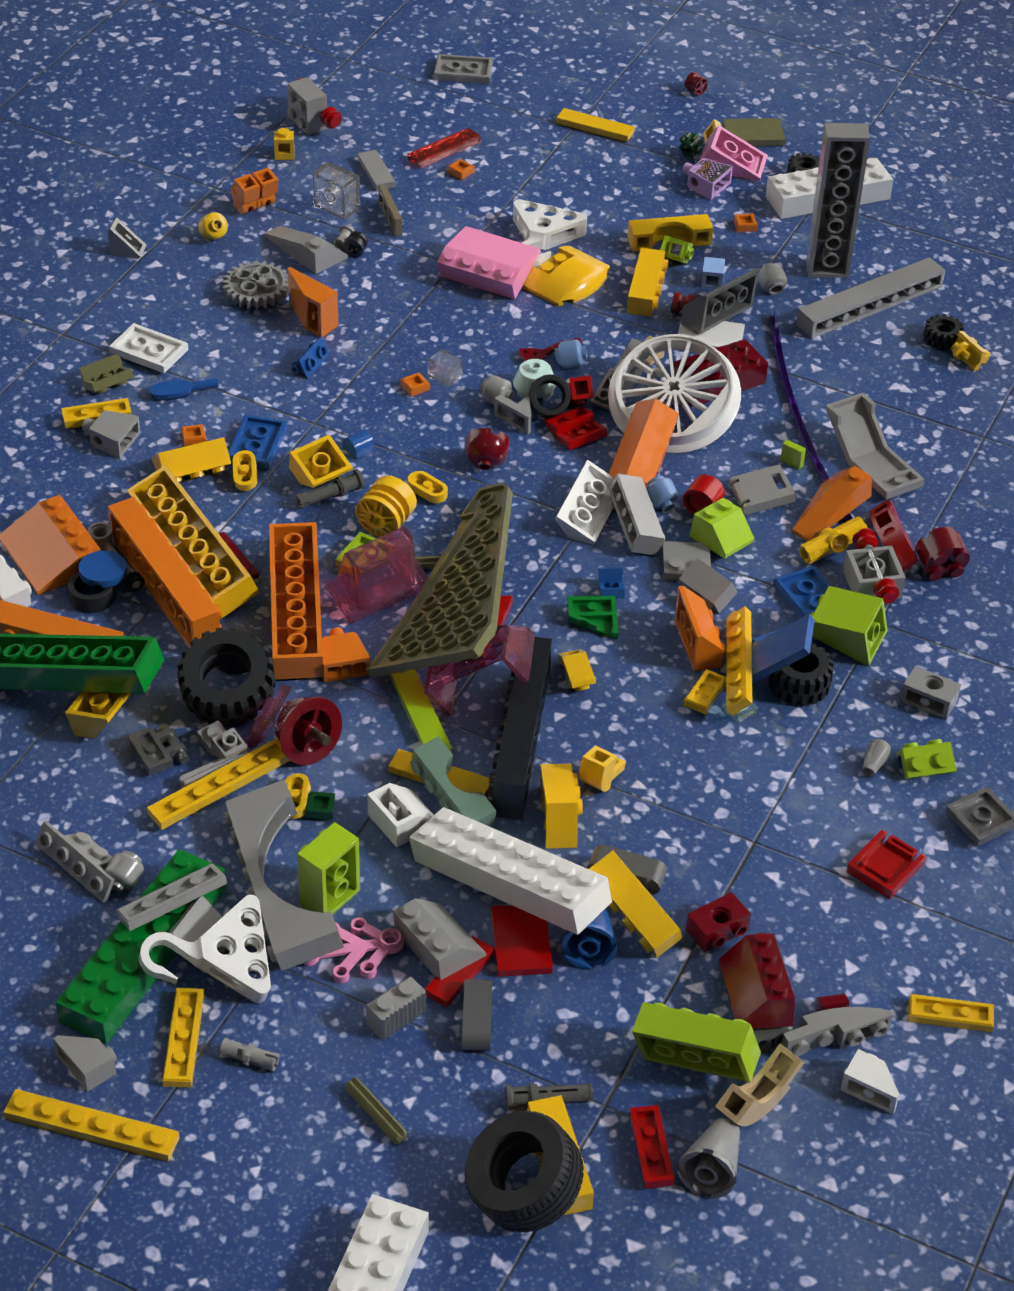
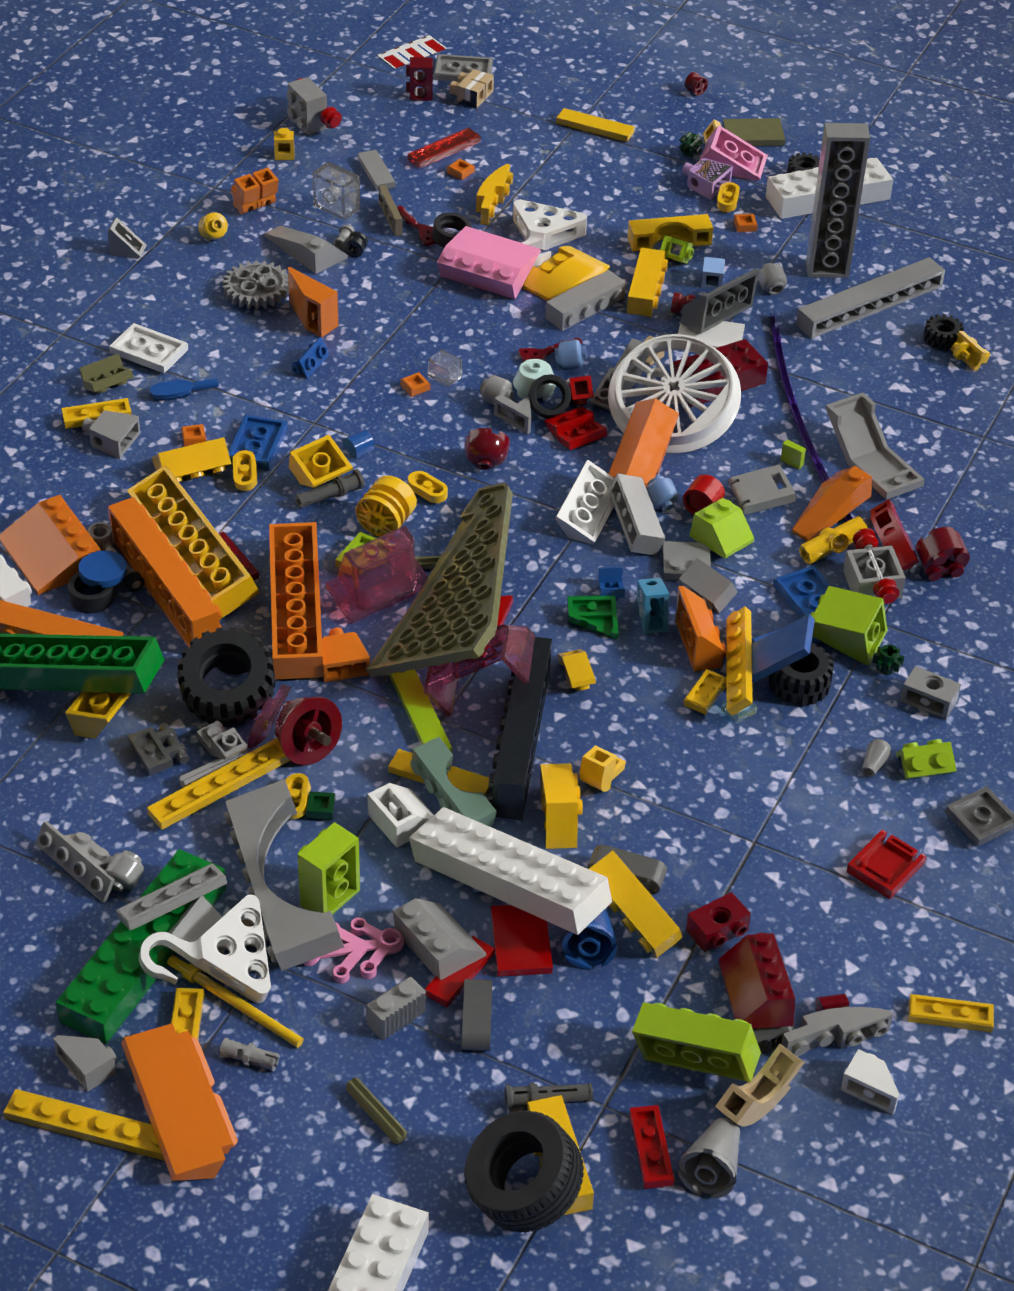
(180, 1101): none -> orange slope
(193, 974): none -> yellow bar
(419, 48): none -> sticker
(420, 79): none -> dark red brick
(424, 231): none -> dark red piece
(447, 220): none -> black tyre
(473, 87): none -> tan hips
(493, 192): none -> yellow slope
(585, 300): none -> light grey brick
(652, 596): none -> dark azure torso
(728, 197): none -> yellow plate
(888, 659): none -> dark green gear

